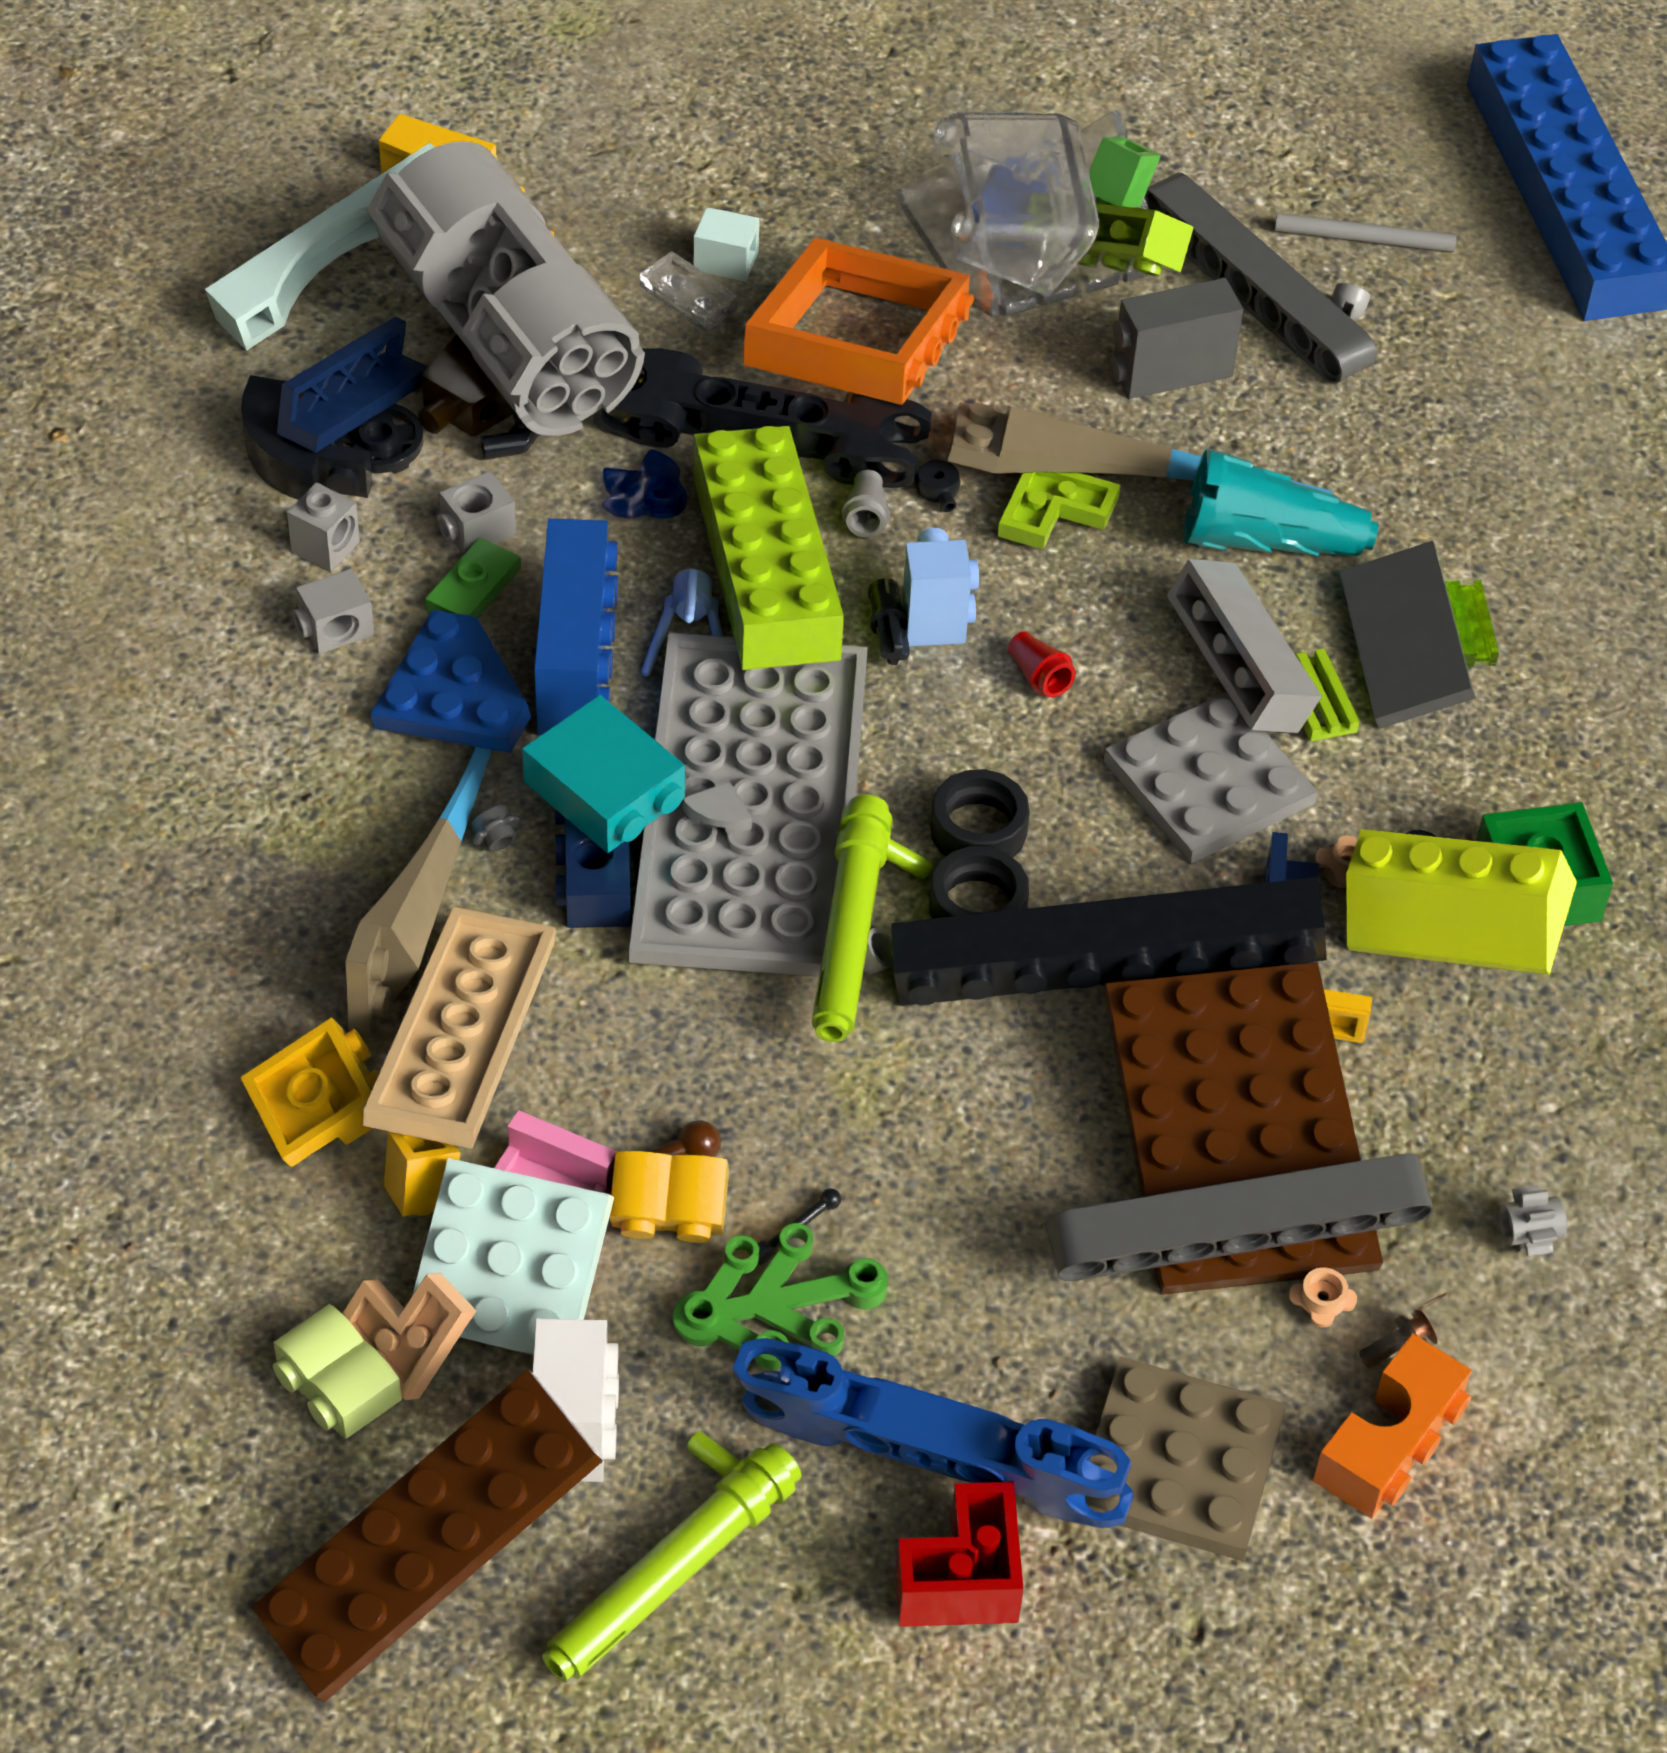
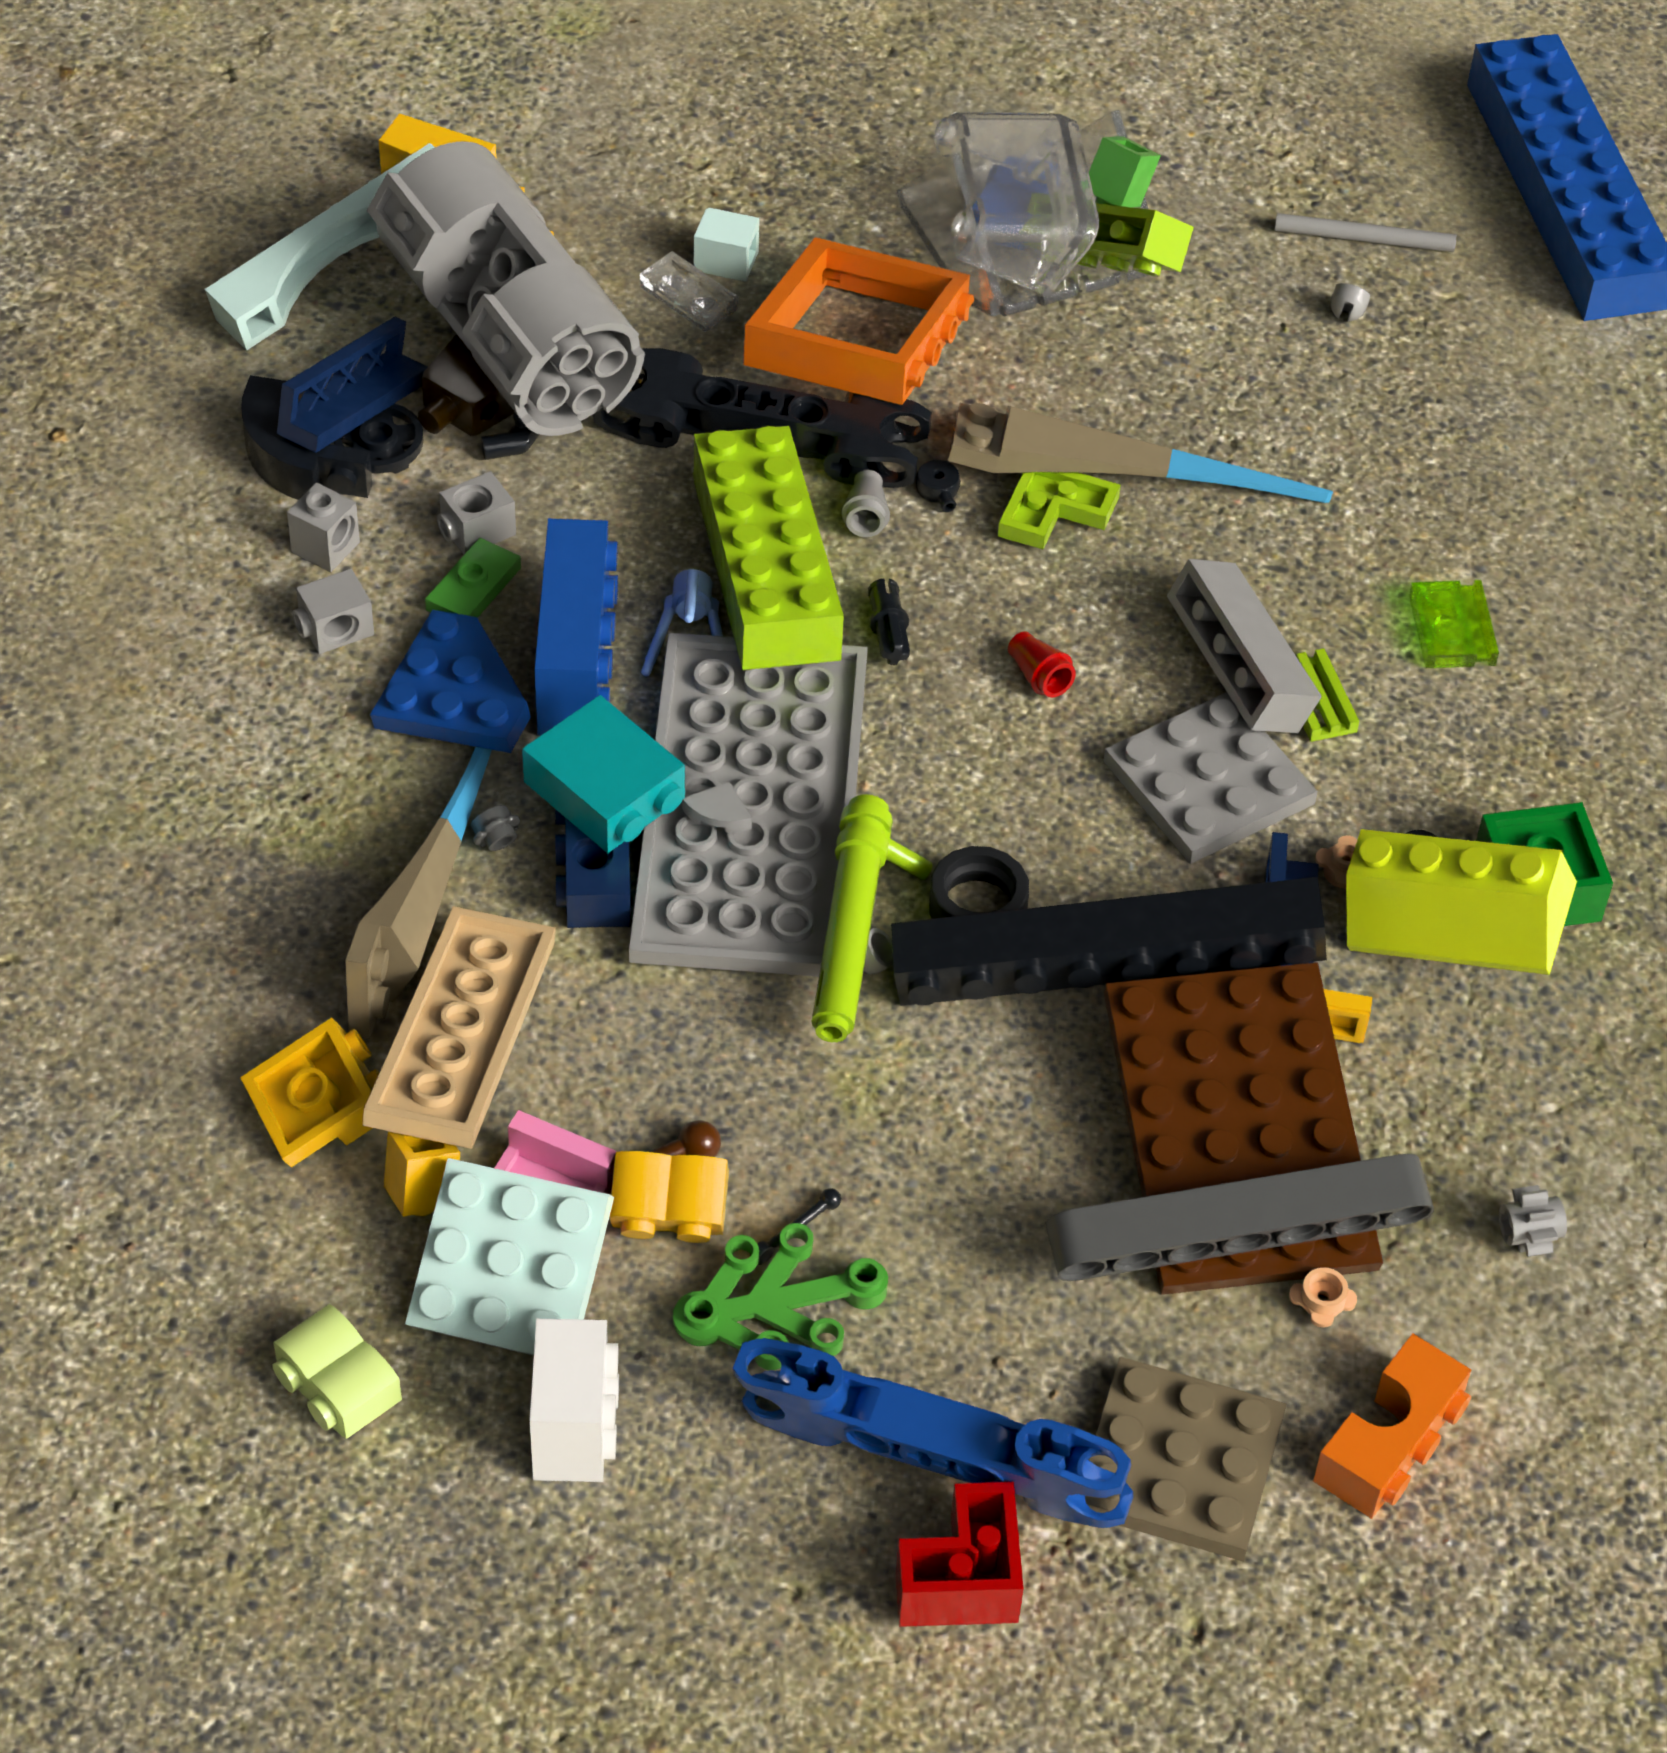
(412, 1337): light nougat plate -> none
(426, 1535): reddish brown plate -> none
(649, 492): clear blue plate -> none
(739, 1503): lime cylinder -> none
(938, 589): light blue brick -> none
(984, 788): black tyre -> none
(1176, 338): dark grey brick -> none
(1265, 282): dark grey beam -> none
(1266, 511): teal cone -> none
(1395, 1340): clear smoke piece -> none
(1406, 635): dark grey tile -> none

